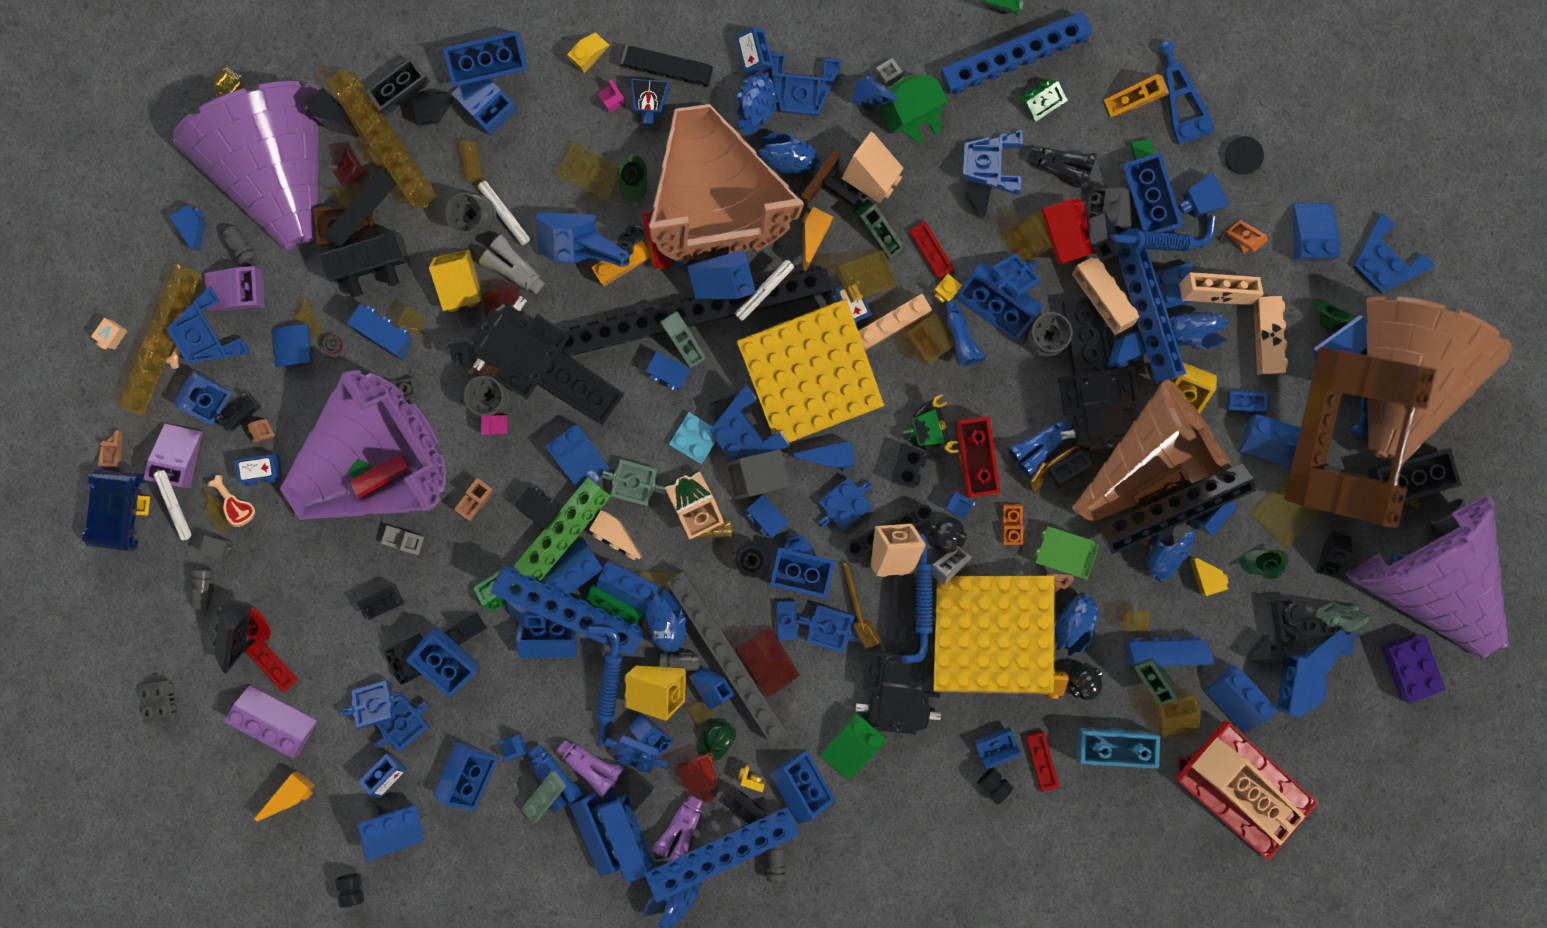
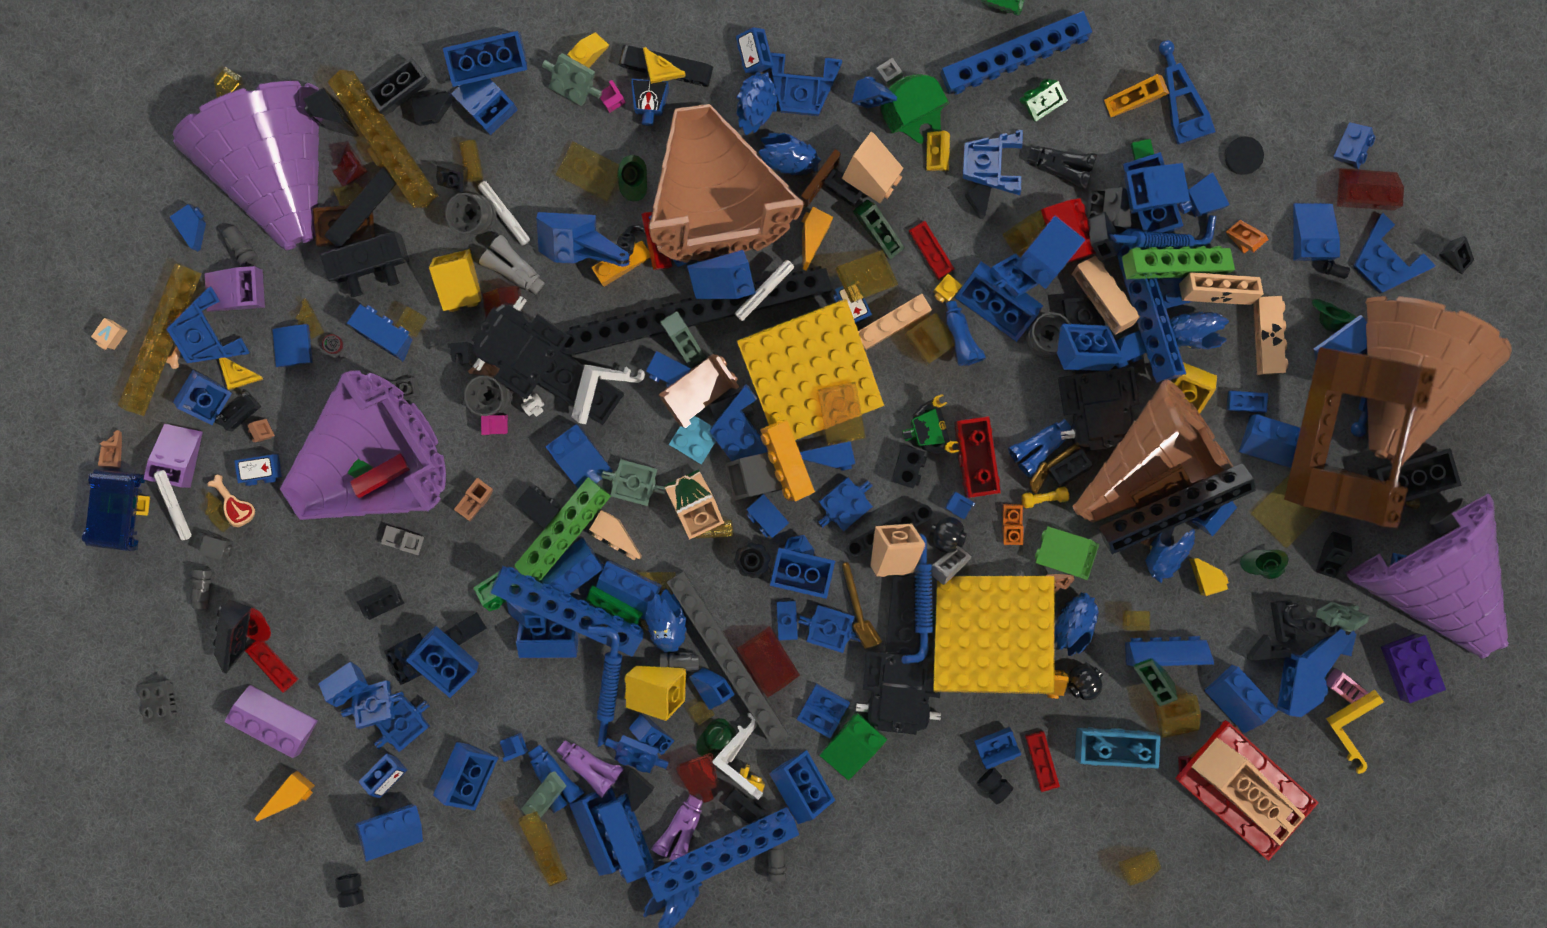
(237, 375): none -> yellow tile
(343, 684): none -> blue brick
(452, 176): none -> black slope
(533, 405): none -> white gear
(544, 848): none -> clear yellow slope
(571, 79): none -> sand green plate
(588, 385): none -> white hinge
(660, 69): none -> yellow tile
(698, 389): none -> panel
(729, 753): none -> white hinge
(787, 460): none -> light orange brick
(823, 710): none -> blue slope
(841, 413): none -> clear yellow tile
(938, 151): none -> yellow slope
(1029, 500): none -> yellow piece
(1050, 252): none -> blue slope
(1087, 347): none -> blue slope
(1140, 867): none -> clear yellow slope
(1156, 187): none -> blue slope
(1176, 262): none -> bright green brick
(1331, 267): none -> black pin
(1337, 679): none -> bright pink slope
(1349, 714): none -> yellow hinge
(1355, 144): none -> blue bracket
(1370, 189): none -> clear red slope
(1458, 254): none -> black slope

